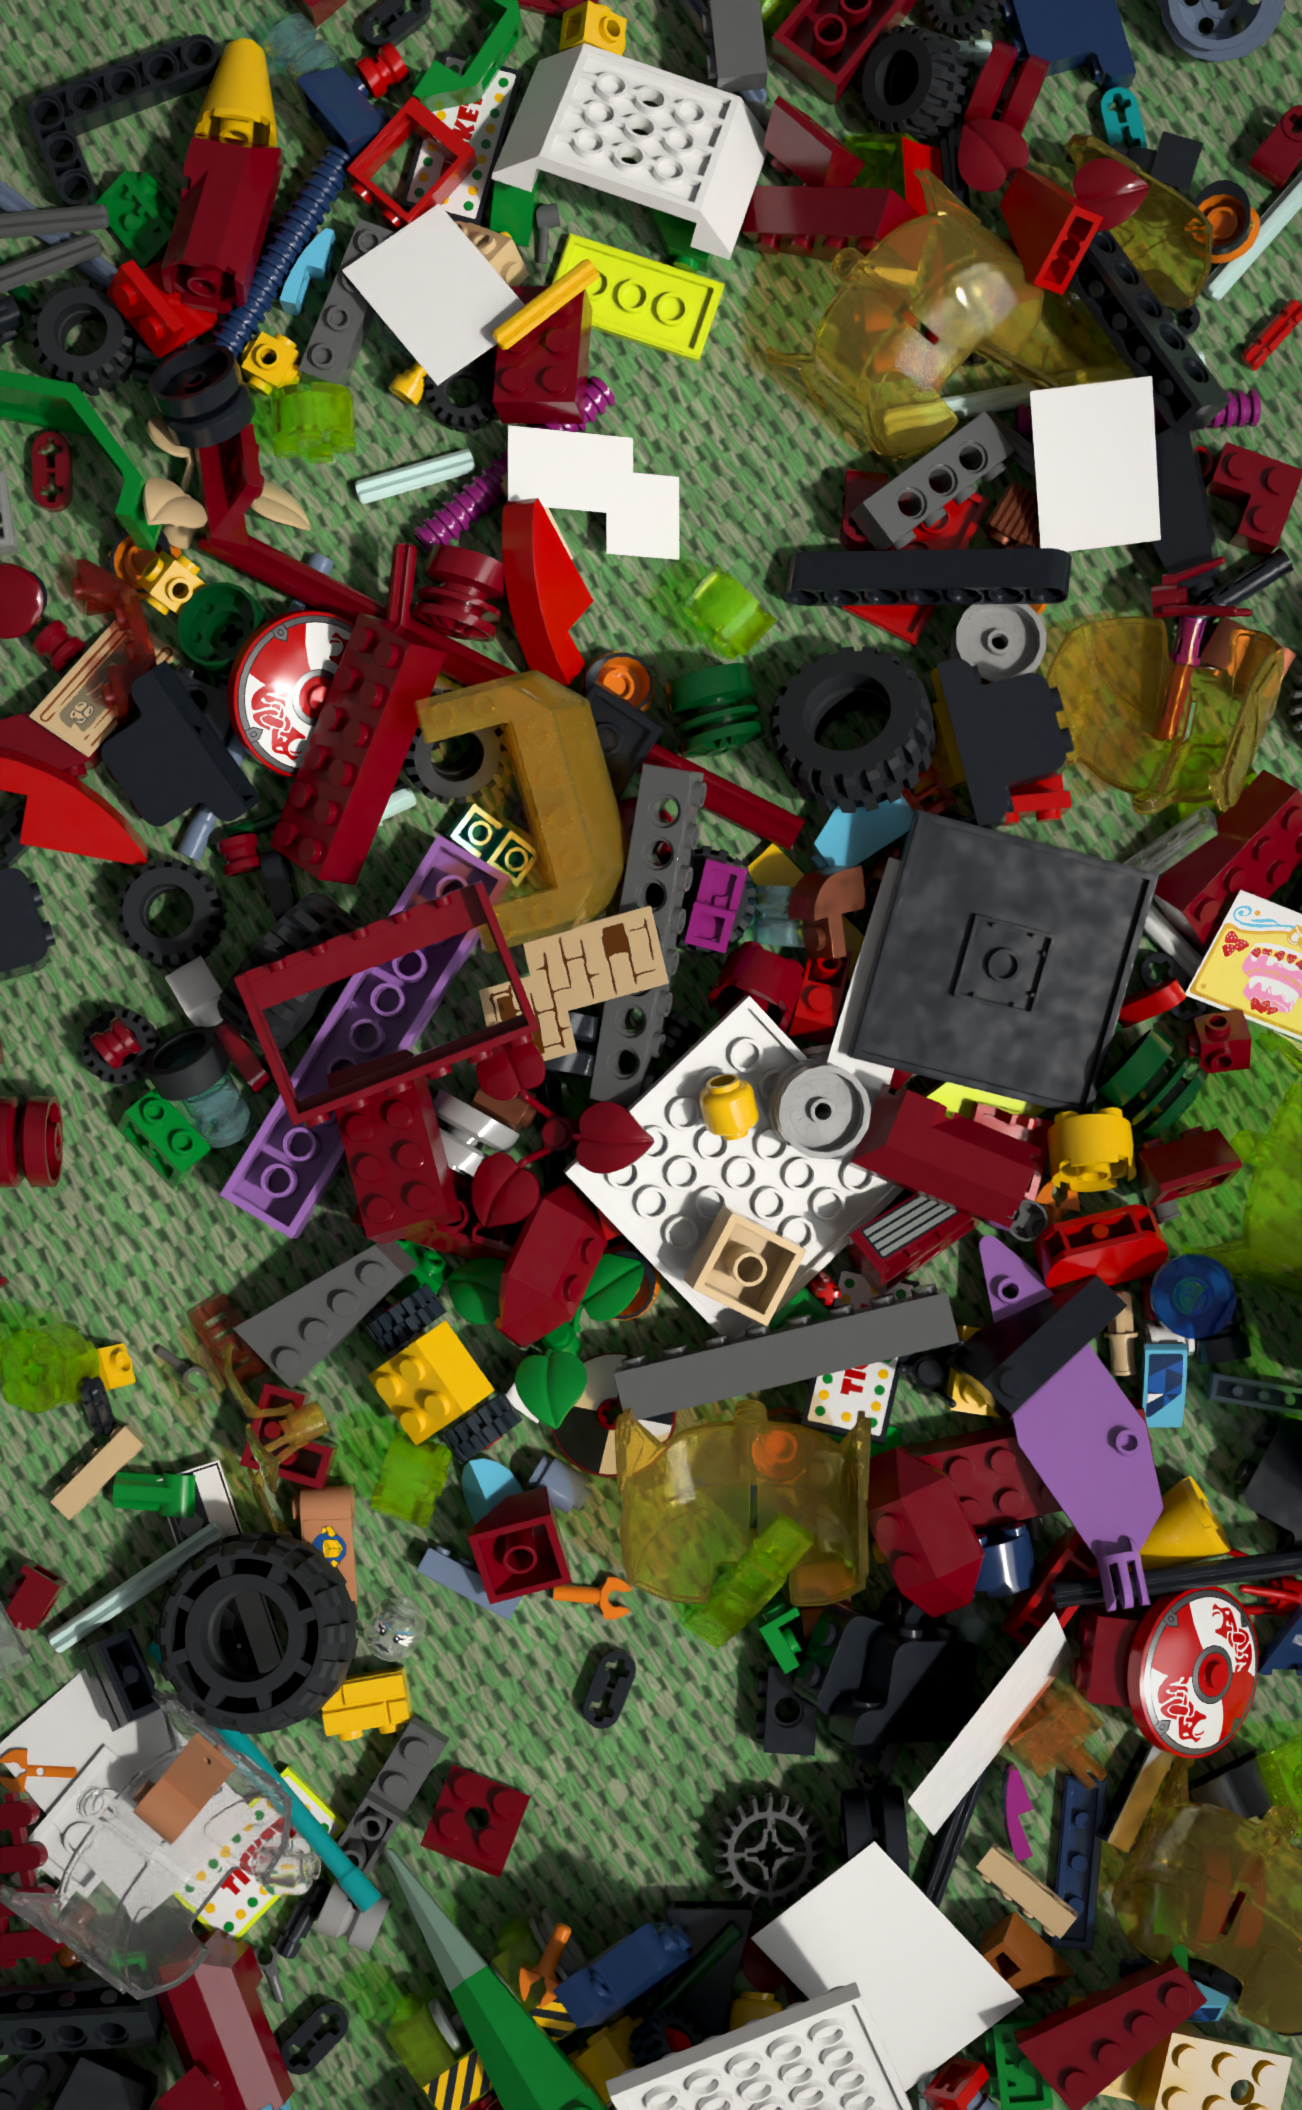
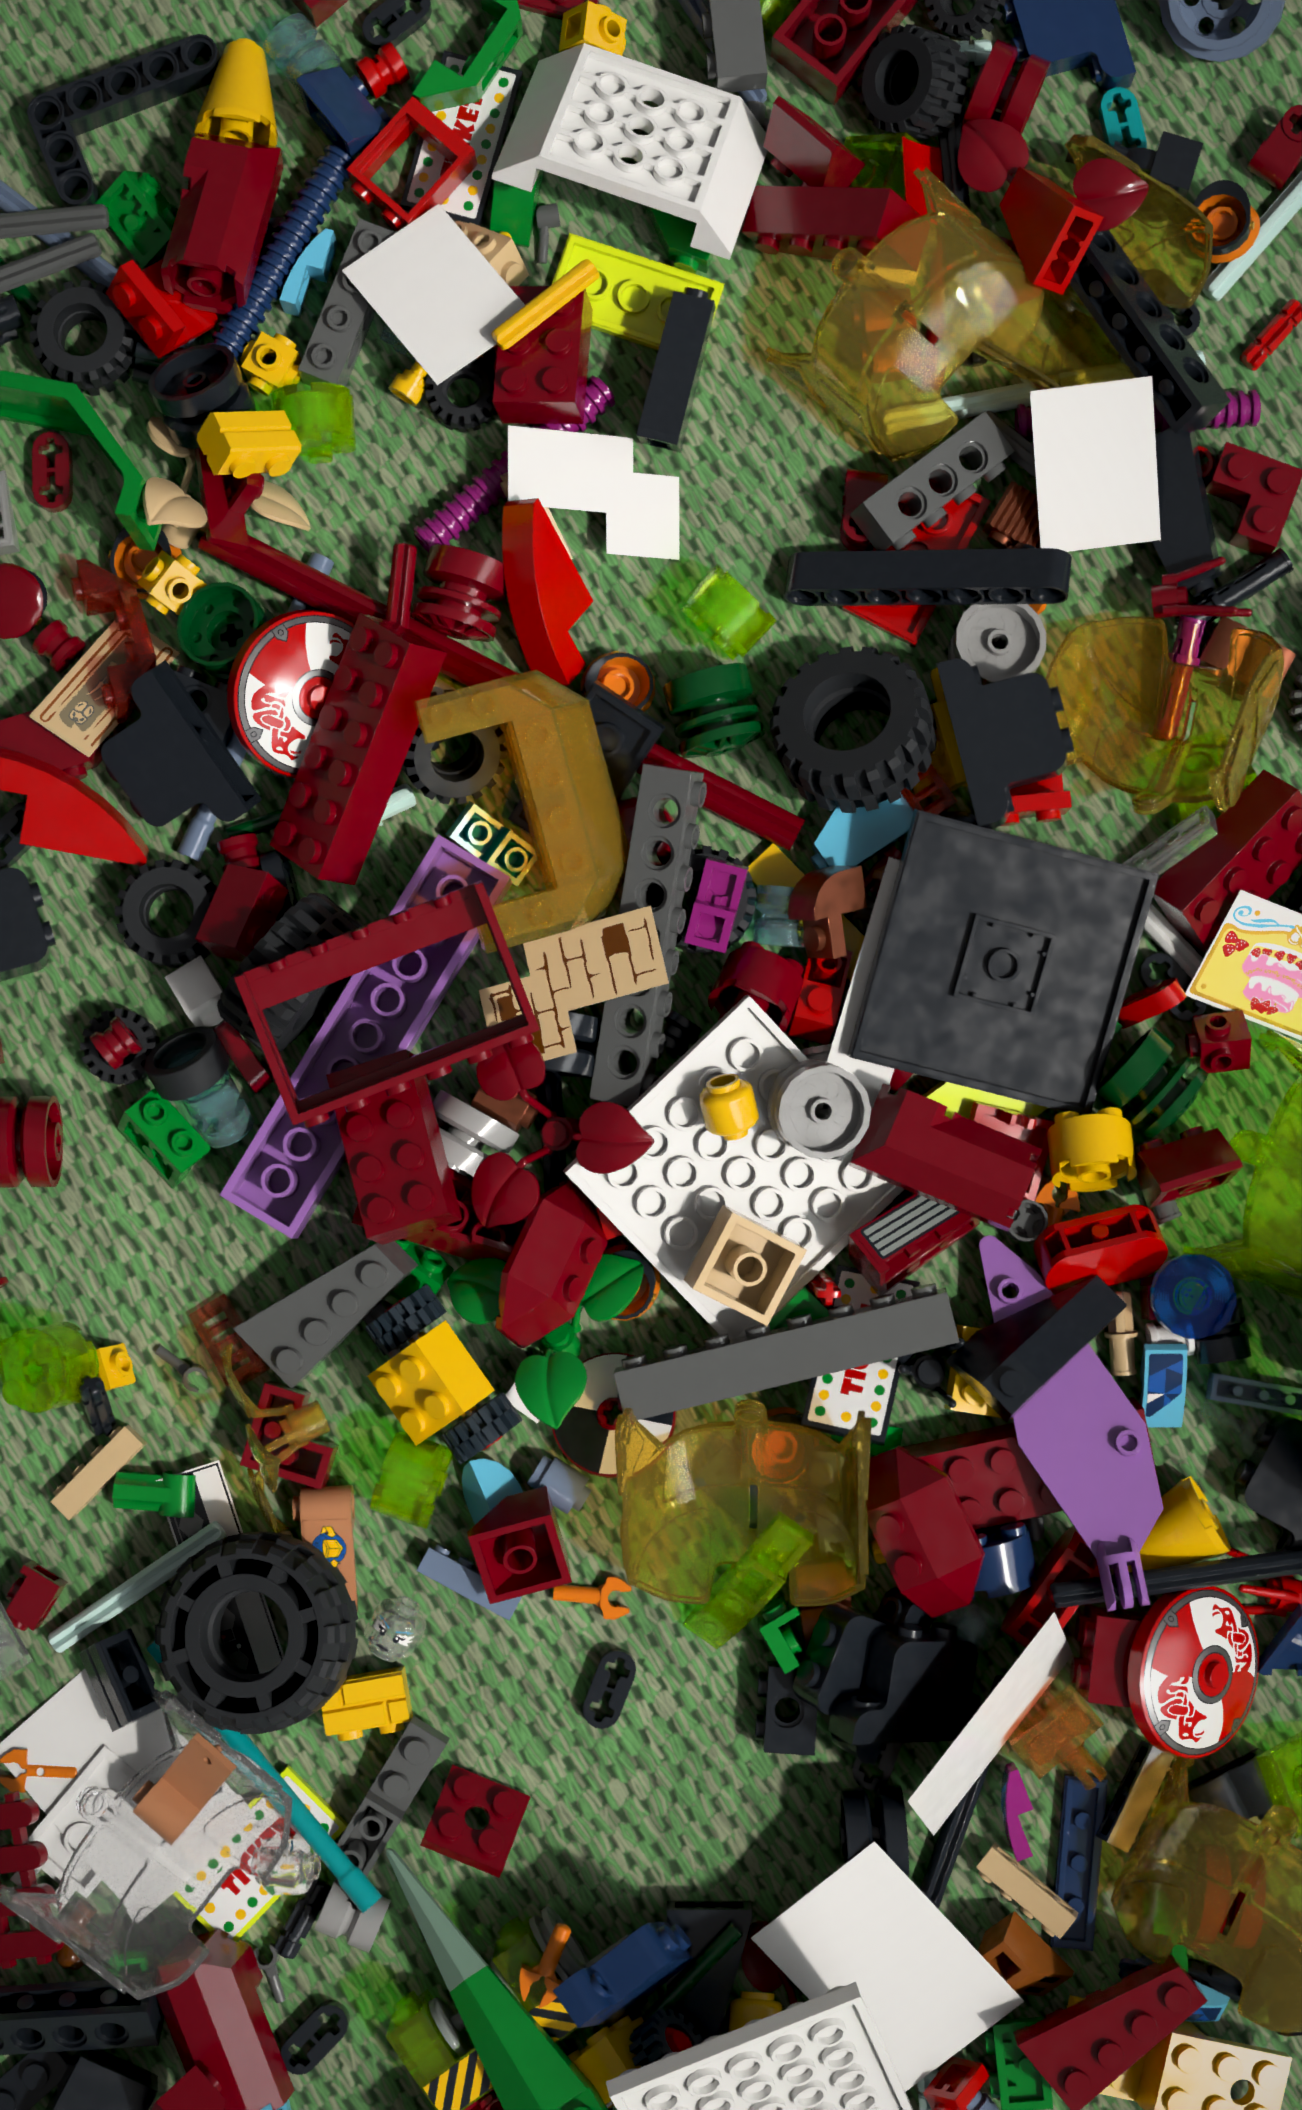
(241, 912): none -> dark red brick
(249, 443): none -> yellow brick
(415, 476): light aqua axle -> none
(676, 370): none -> black slope
(749, 1849): dark grey gear -> none

